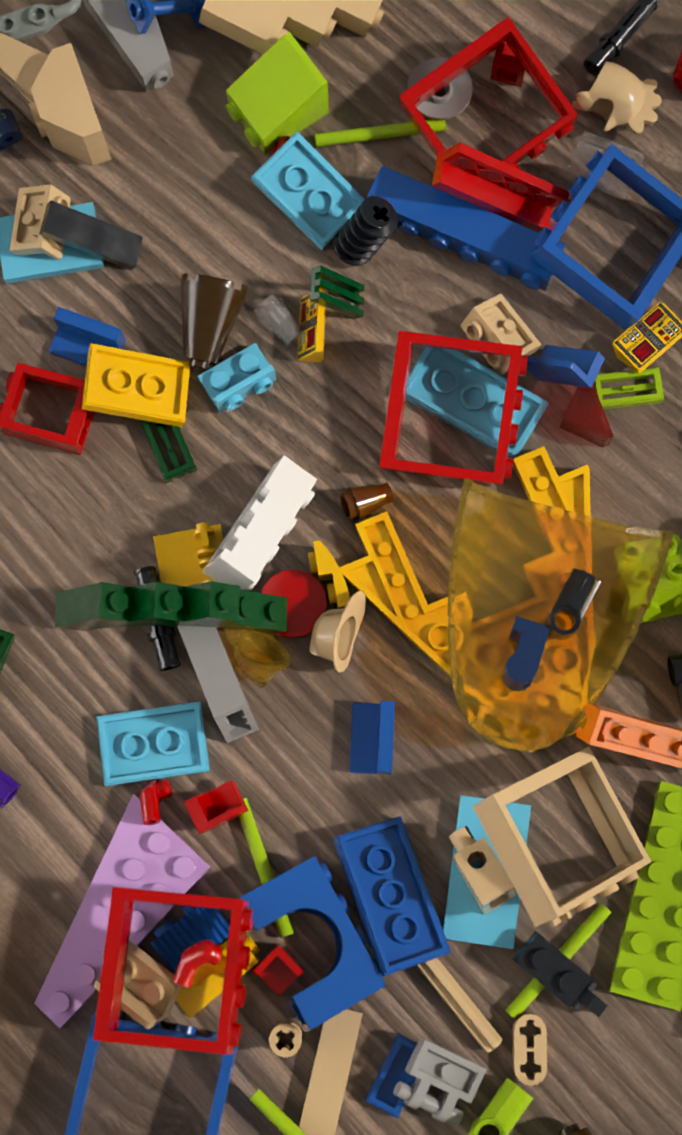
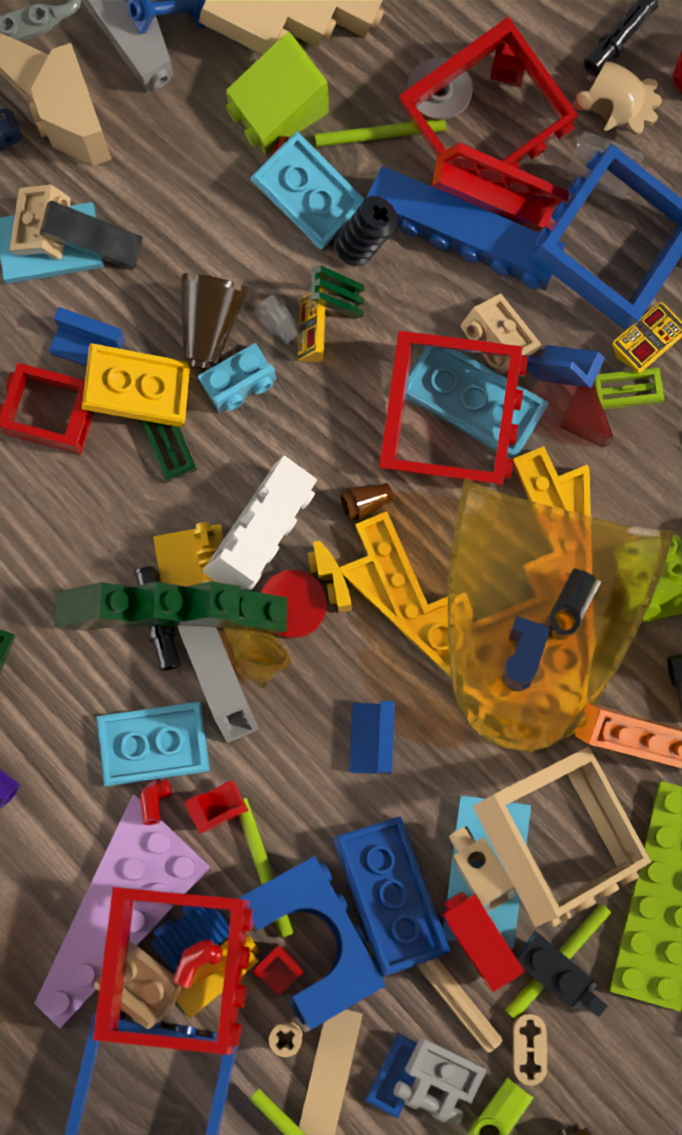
(336, 632): tan piece -> none
(481, 940): none -> red window

